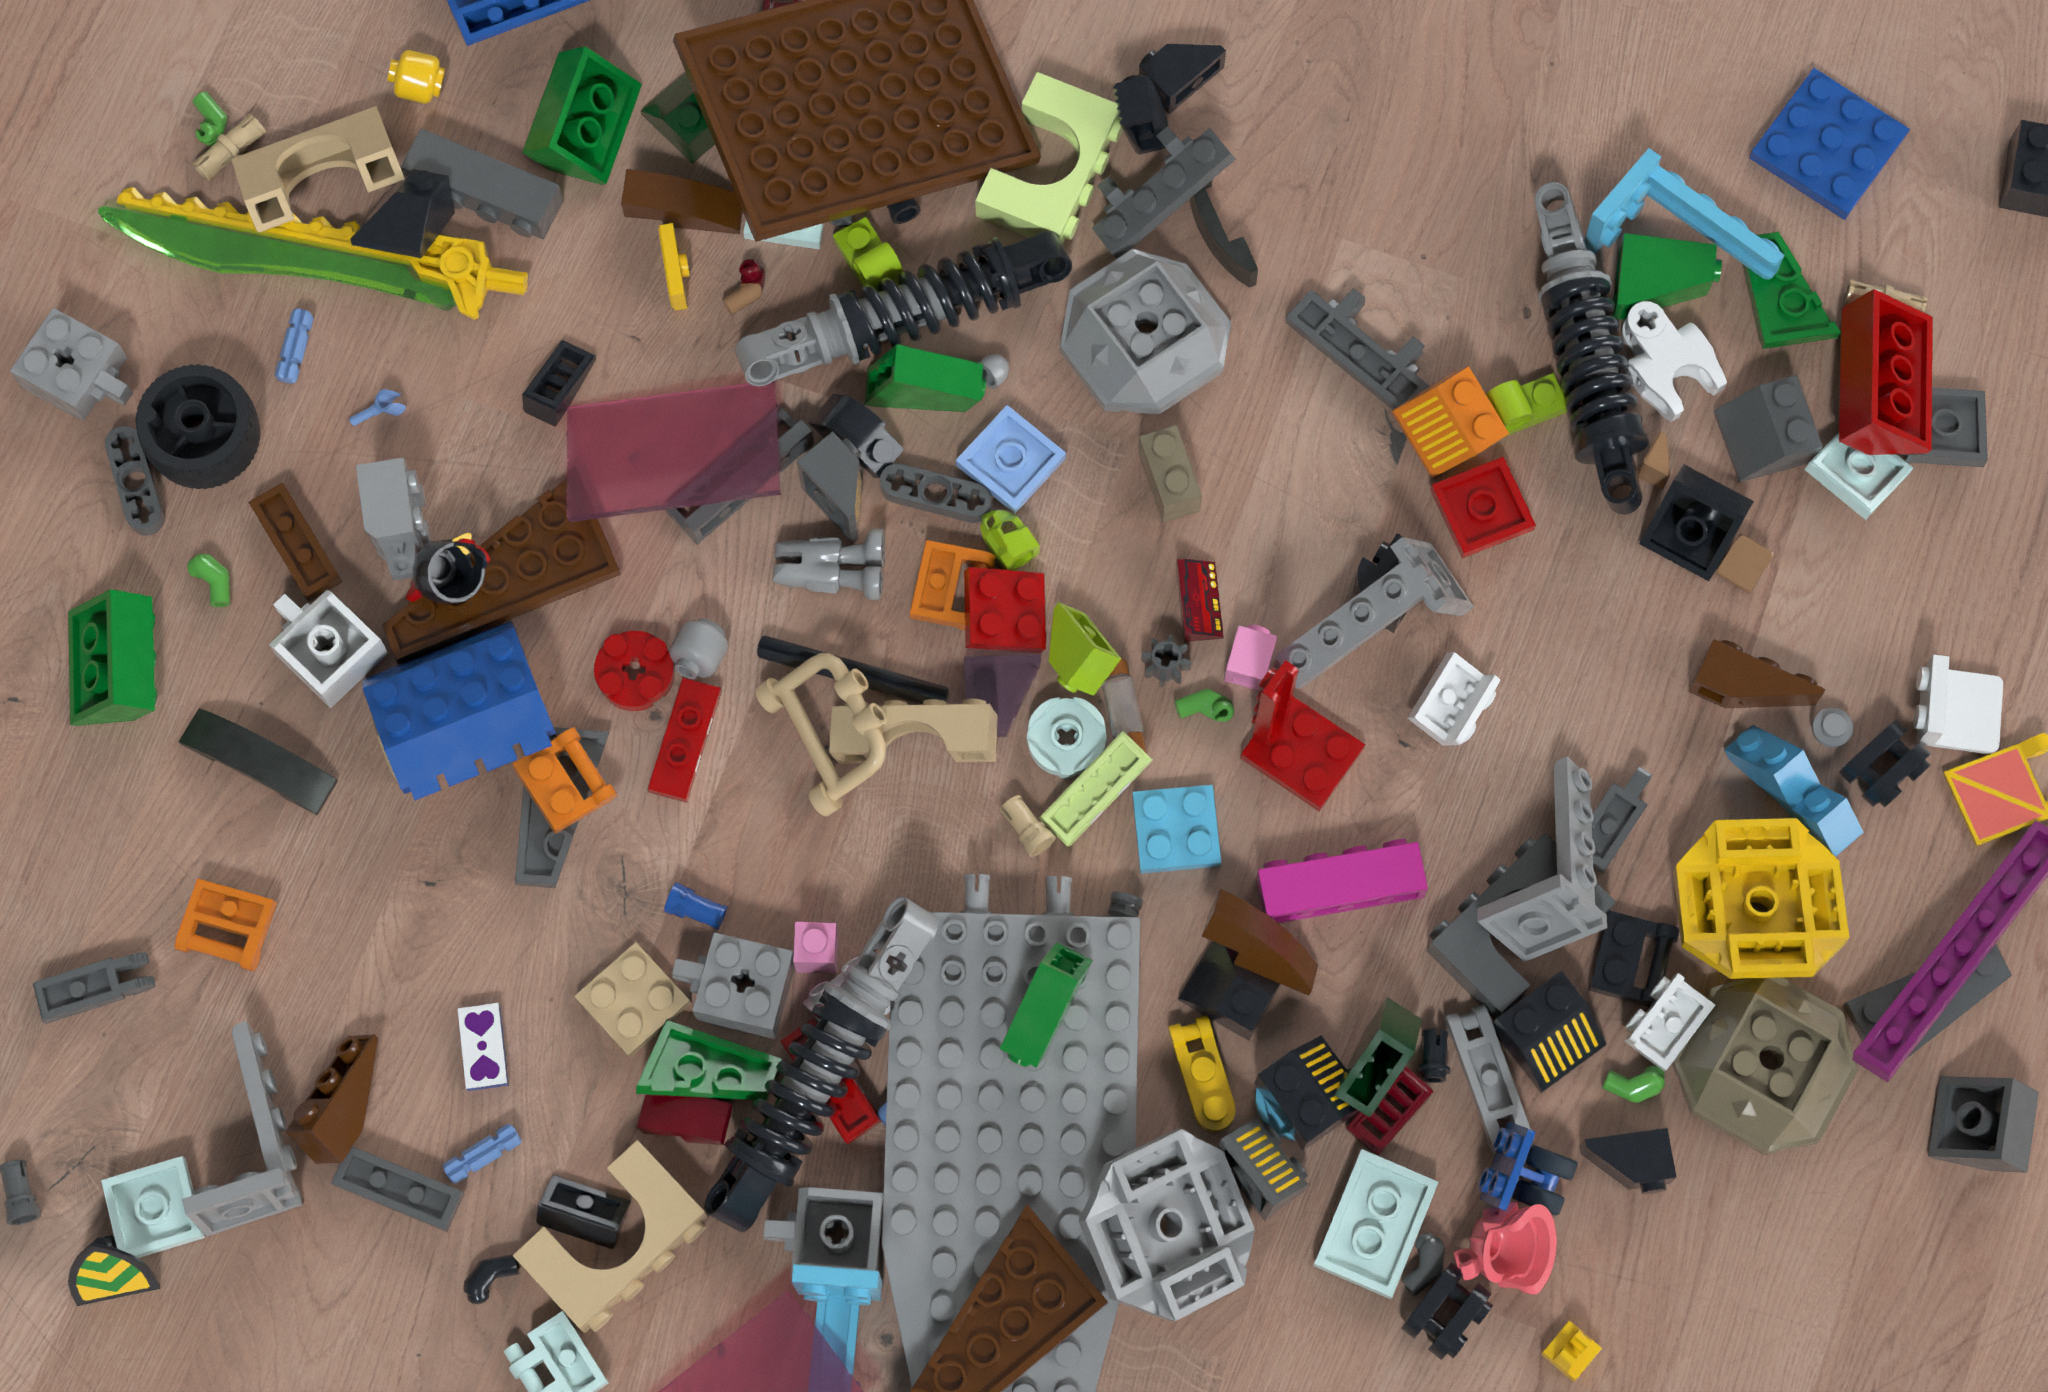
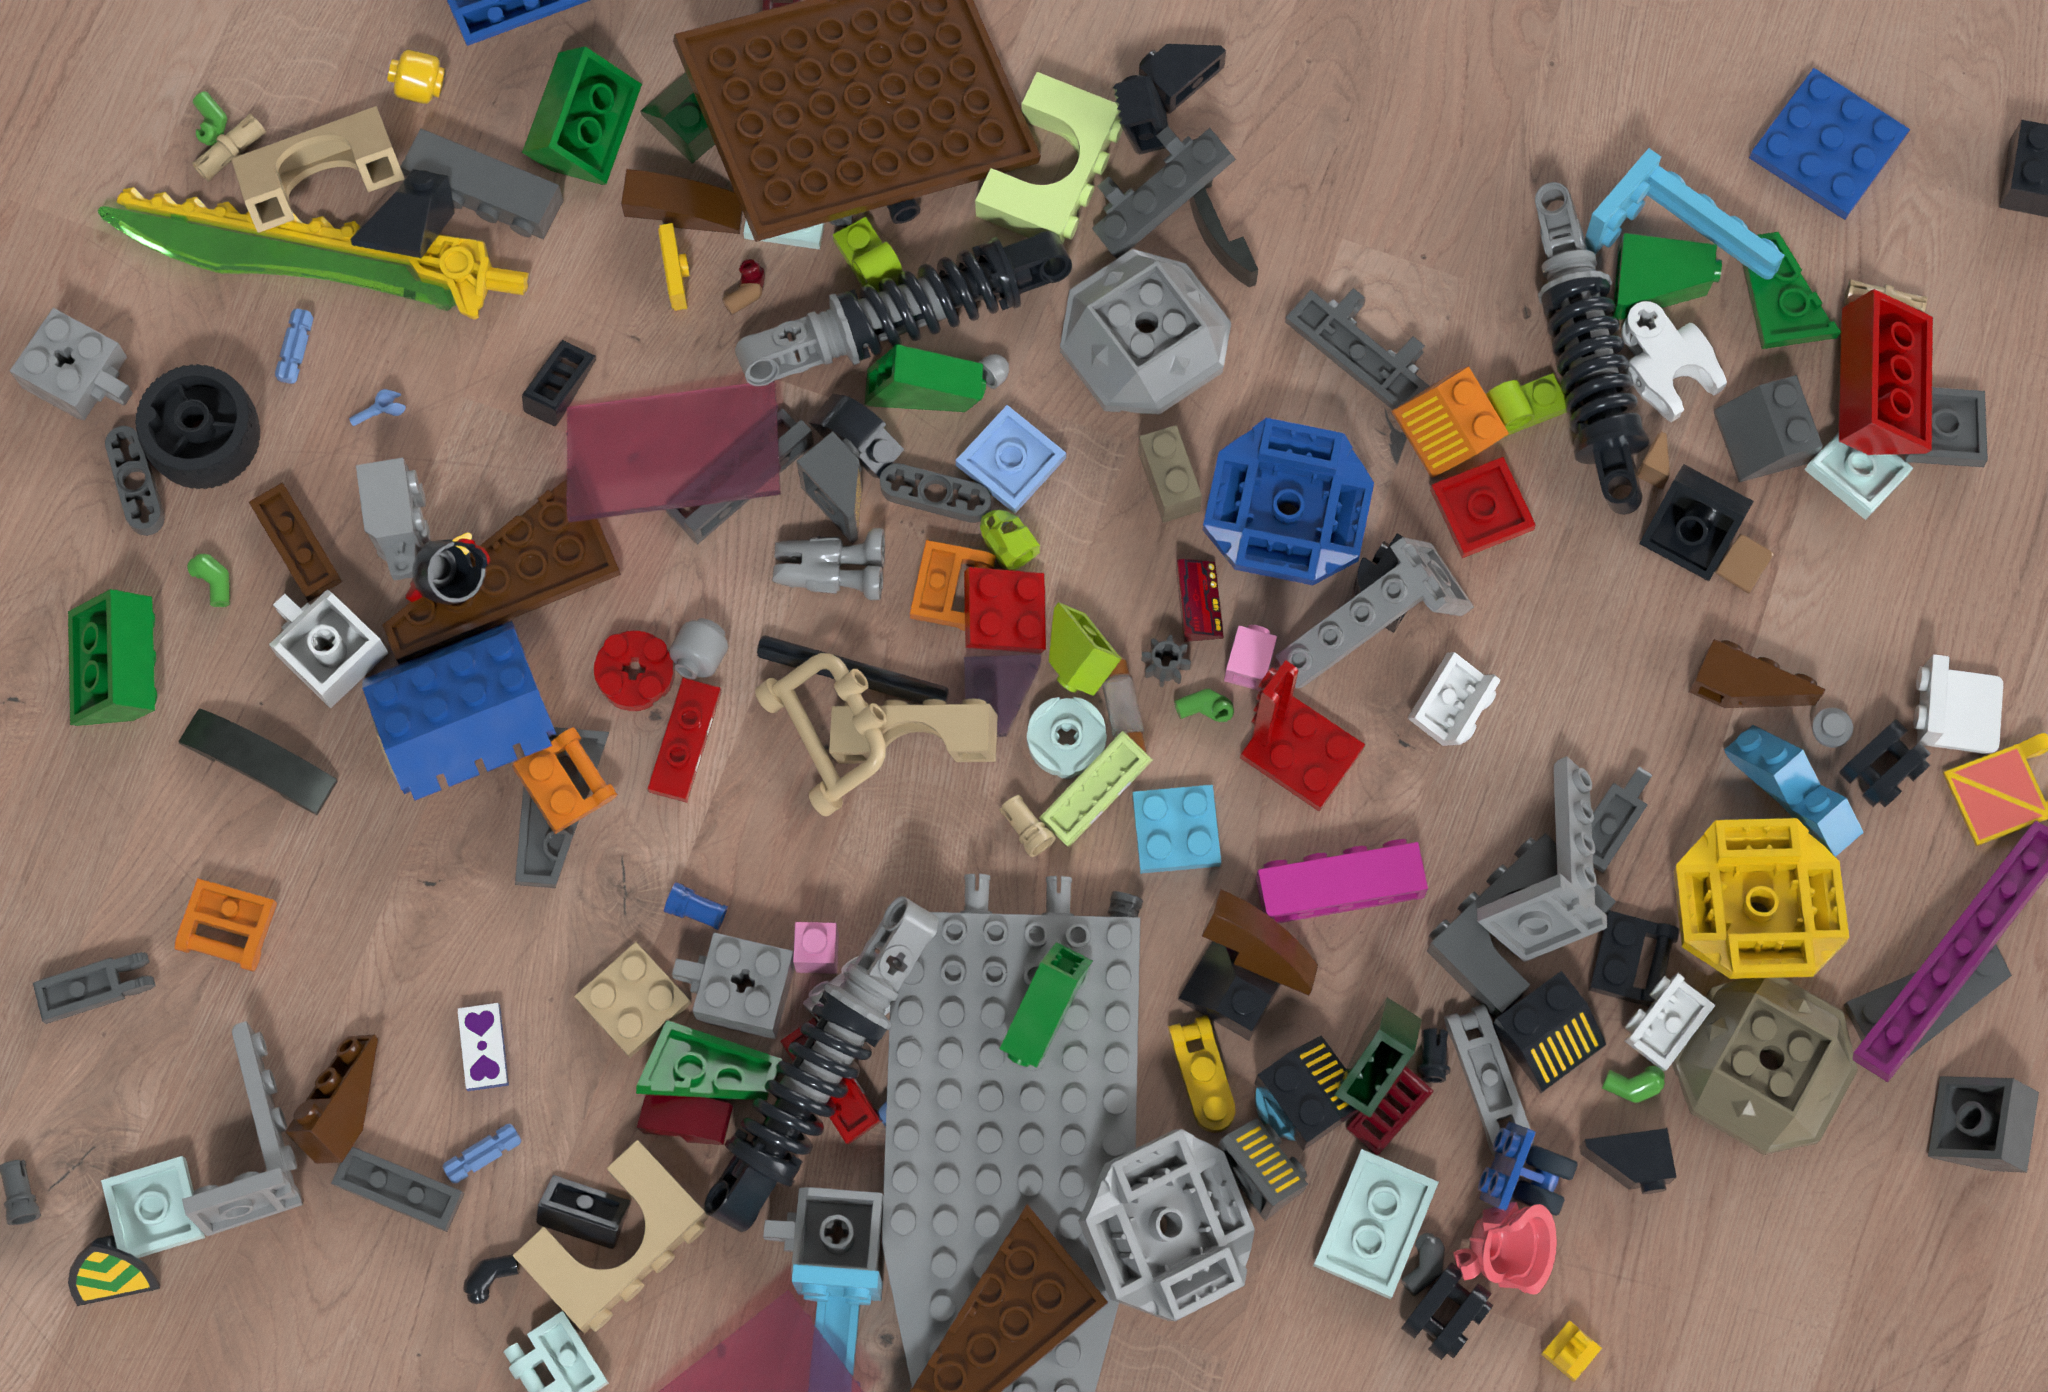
(1298, 467): none -> blue piece

